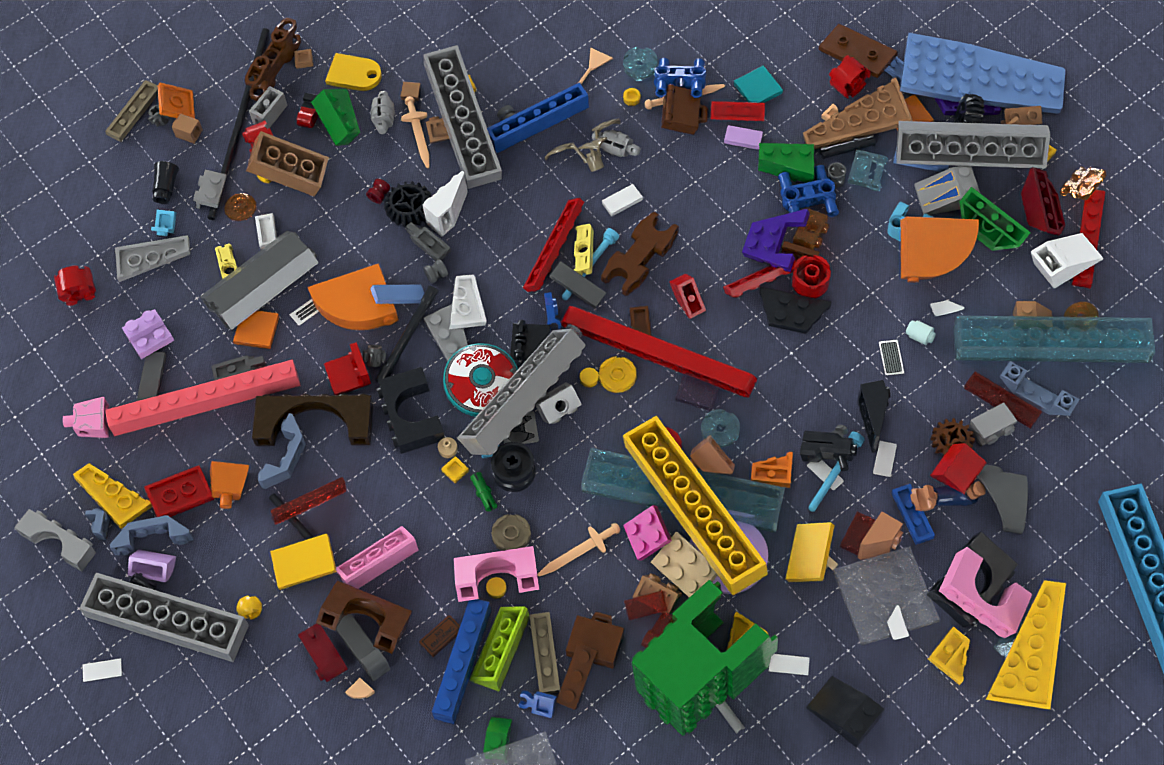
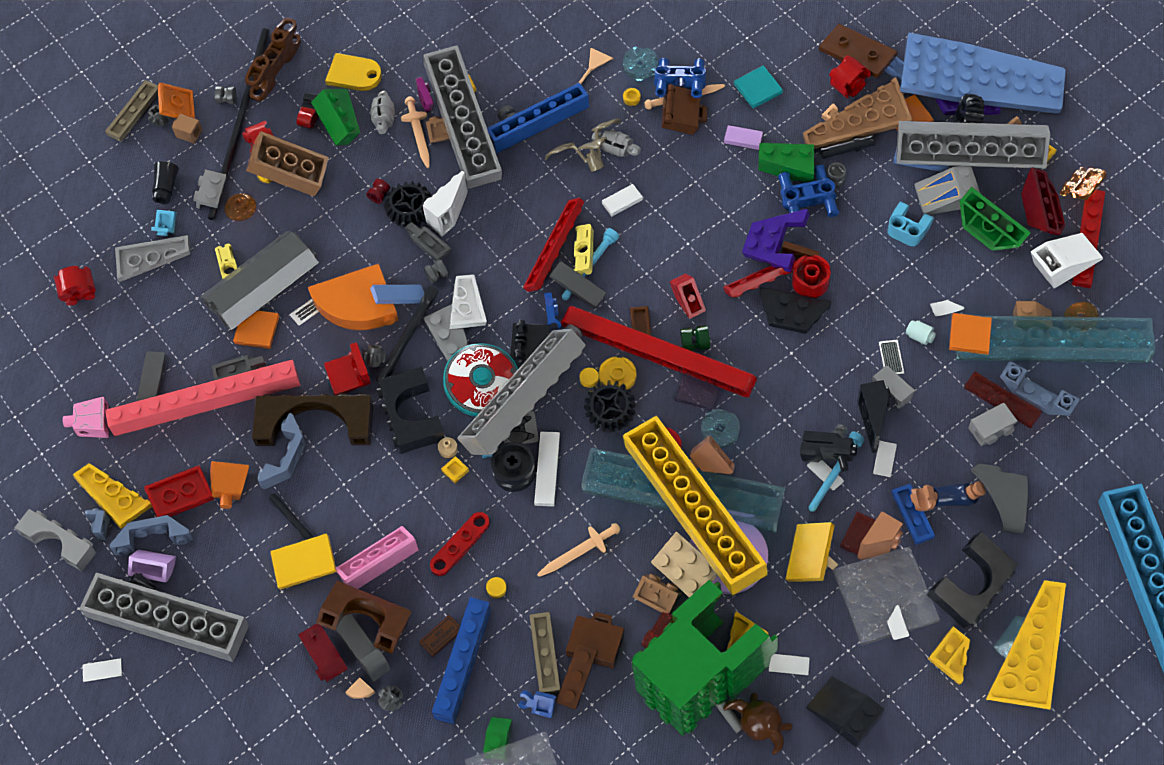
(147, 333): lavender plate -> none
(225, 95): none -> dark grey wheel
(249, 607): yellow piece -> none
(266, 229): white tile -> none
(268, 107): light grey brick -> none
(303, 58): medium nougat tile -> none
(308, 501): clear red tile -> none
(390, 698): none -> dark grey gear
(410, 89): medium nougat tile -> none
(424, 94): none -> magenta wing
(459, 544): none -> red plate
(472, 569): bright pink arch -> none
(483, 491): green pin -> none
(500, 647): lime slope -> none
(511, 532): dark tan tile -> none
(547, 404): light grey brick -> none
(547, 469): none -> white tile
(603, 420): none -> black gear
(633, 262): reddish brown piece -> none
(645, 605): clear red tile -> none
(647, 532): plate -> none
(701, 336): none -> dark green wheel
(737, 111): red plate -> none
(760, 720): none -> reddish brown piece
(773, 471): orange wing -> none
(816, 222): clear orange brick -> none
(861, 169): clear light blue plate -> none
(898, 387): none -> light grey hinge
(935, 245): orange brick -> none
(947, 431): reddish brown gear -> none
(959, 467): red slope -> none
(961, 589): bright pink arch -> none
(970, 333): none -> orange tile
(1027, 115): medium nougat bracket -> none

